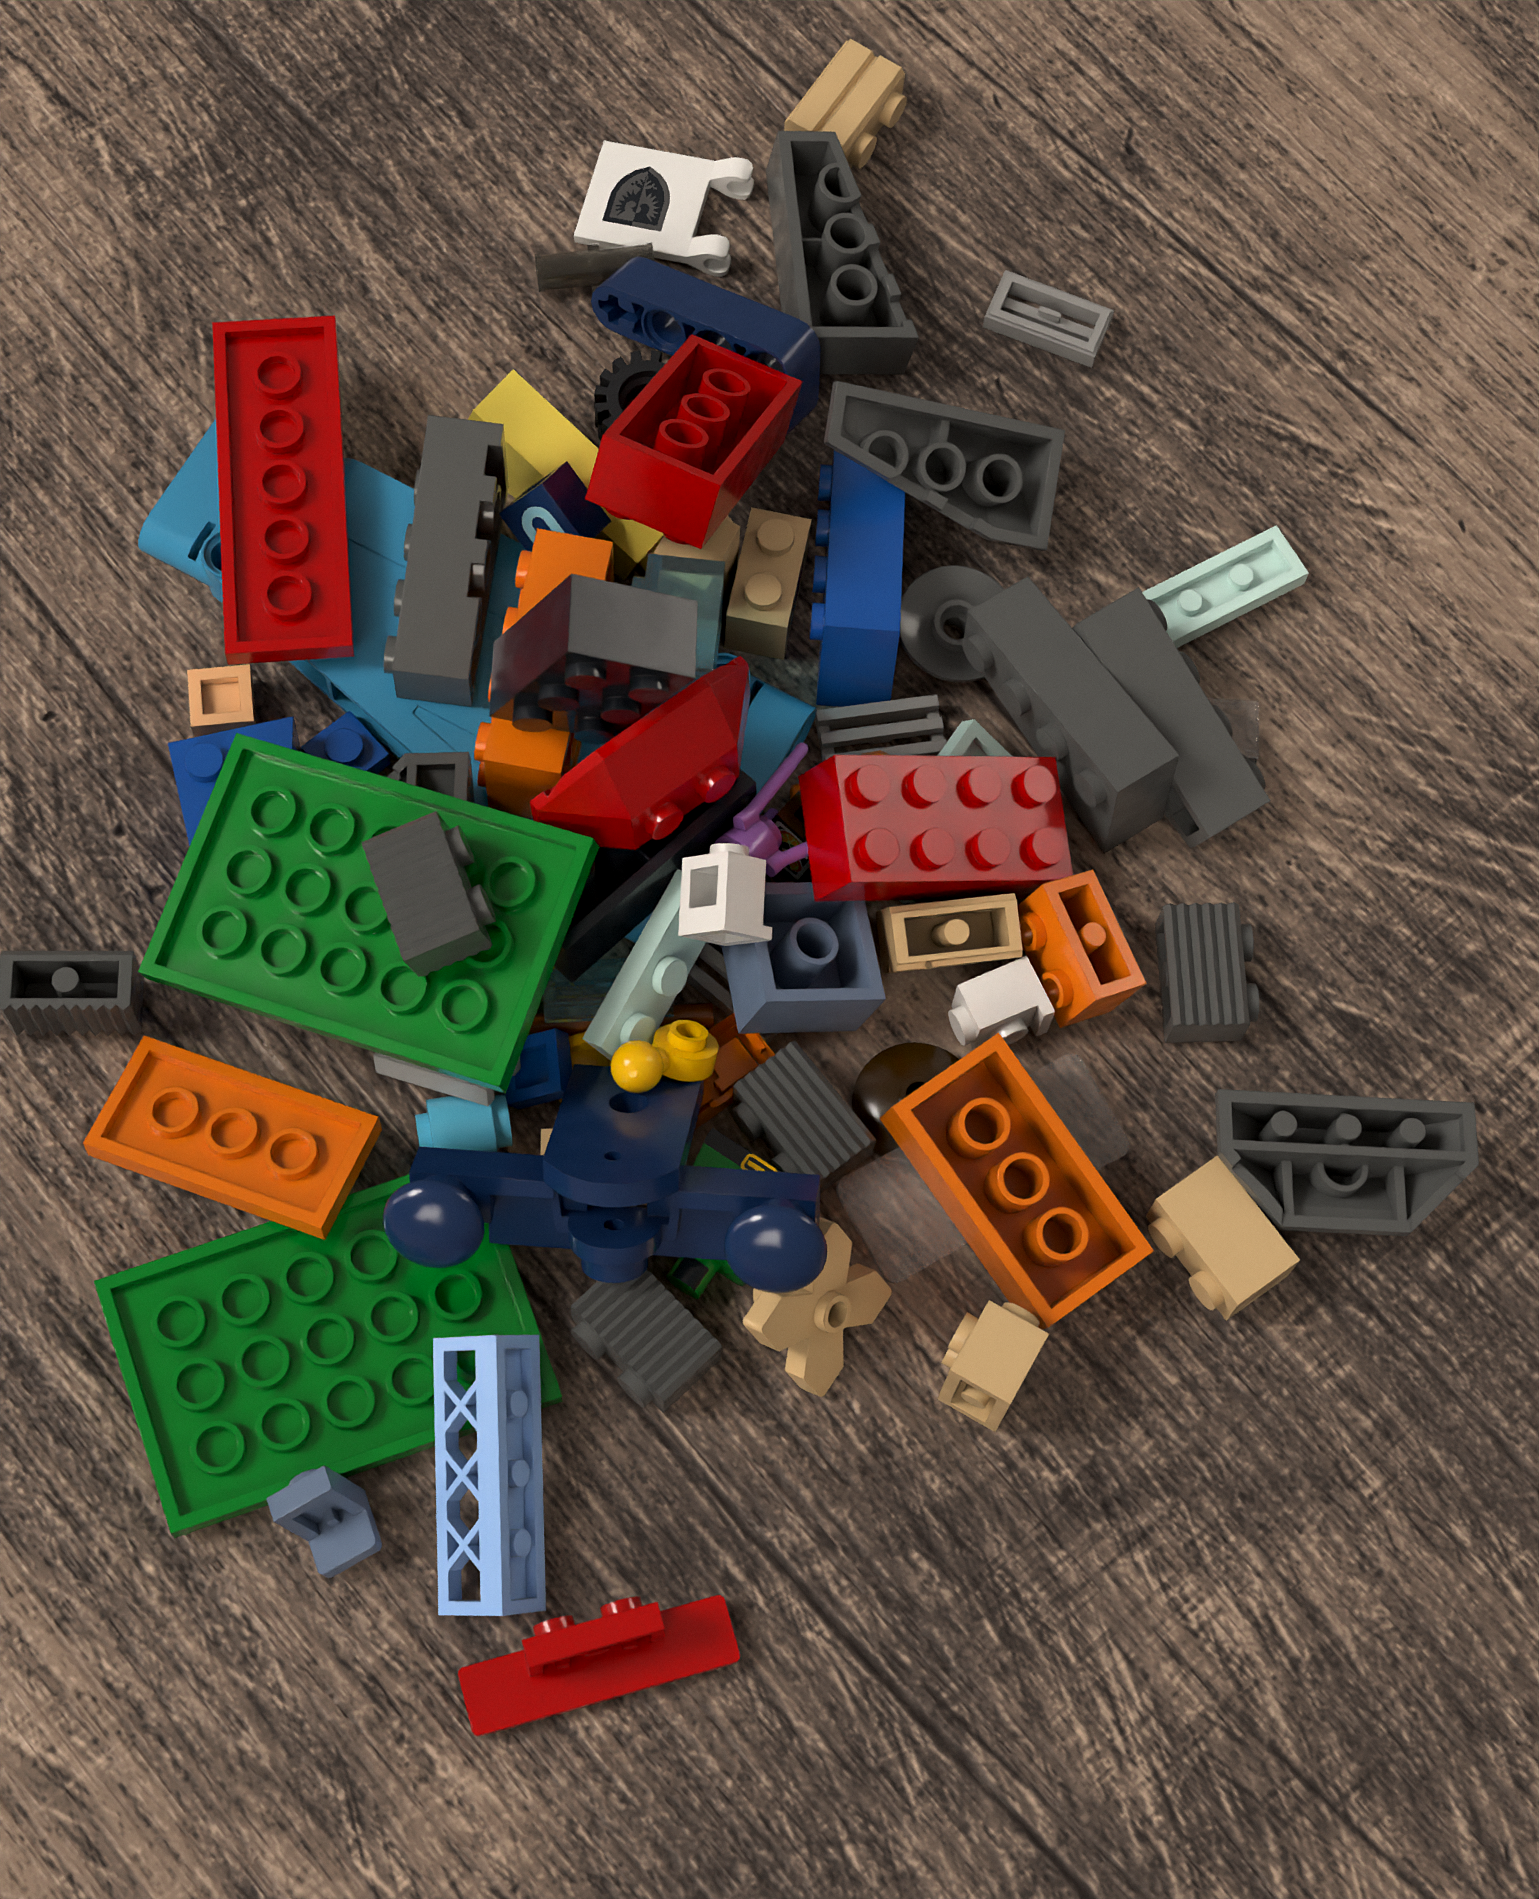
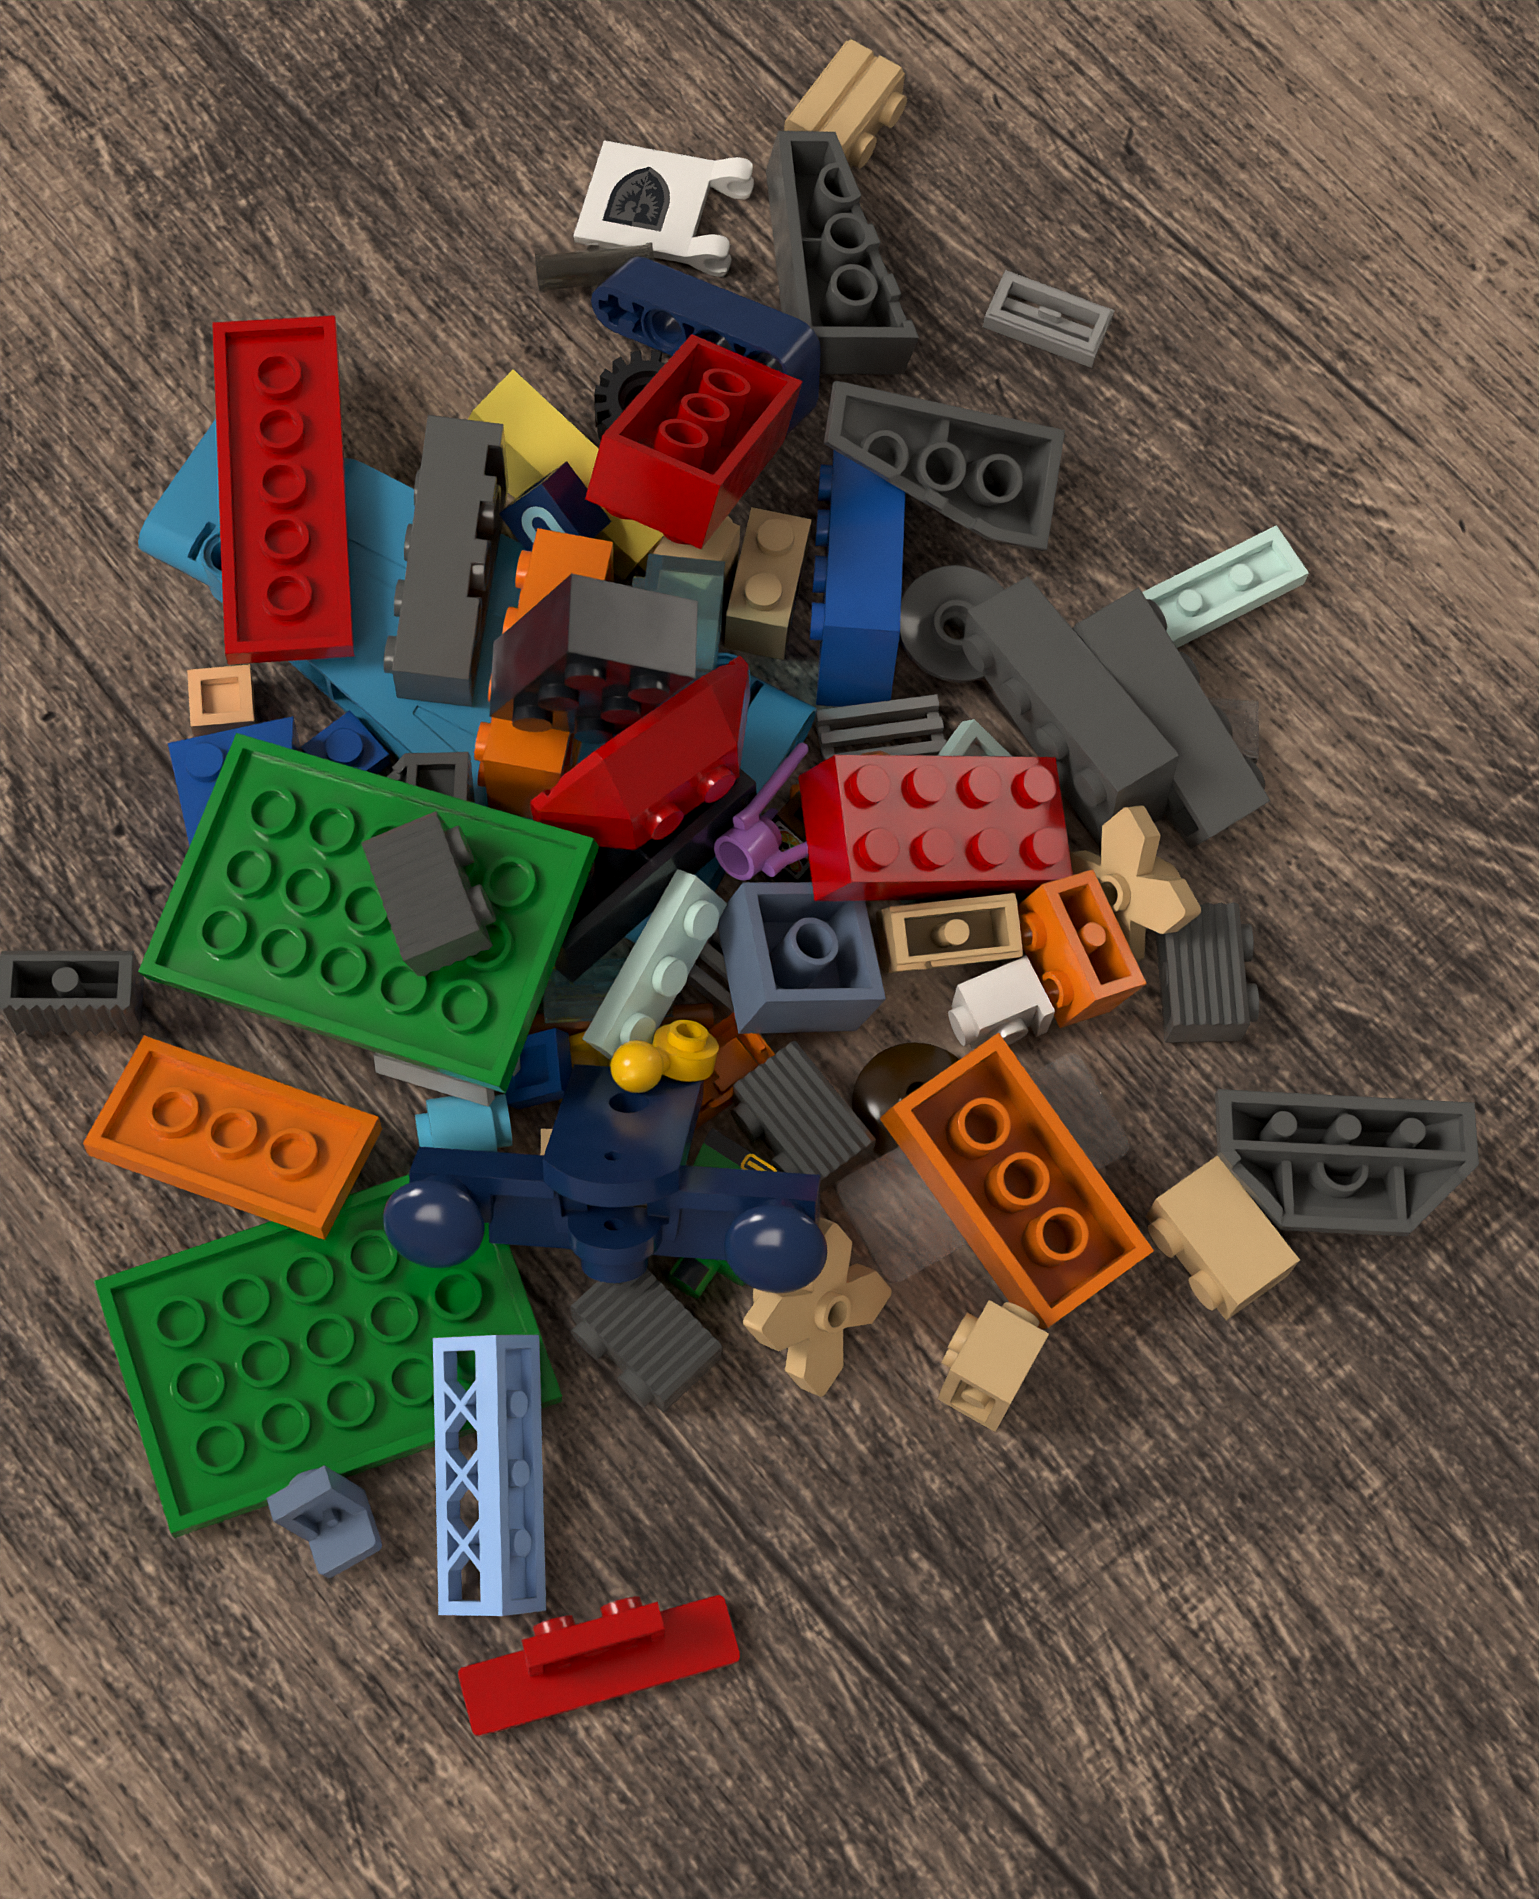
(723, 896): white brick -> none
(1137, 882): none -> tan plant

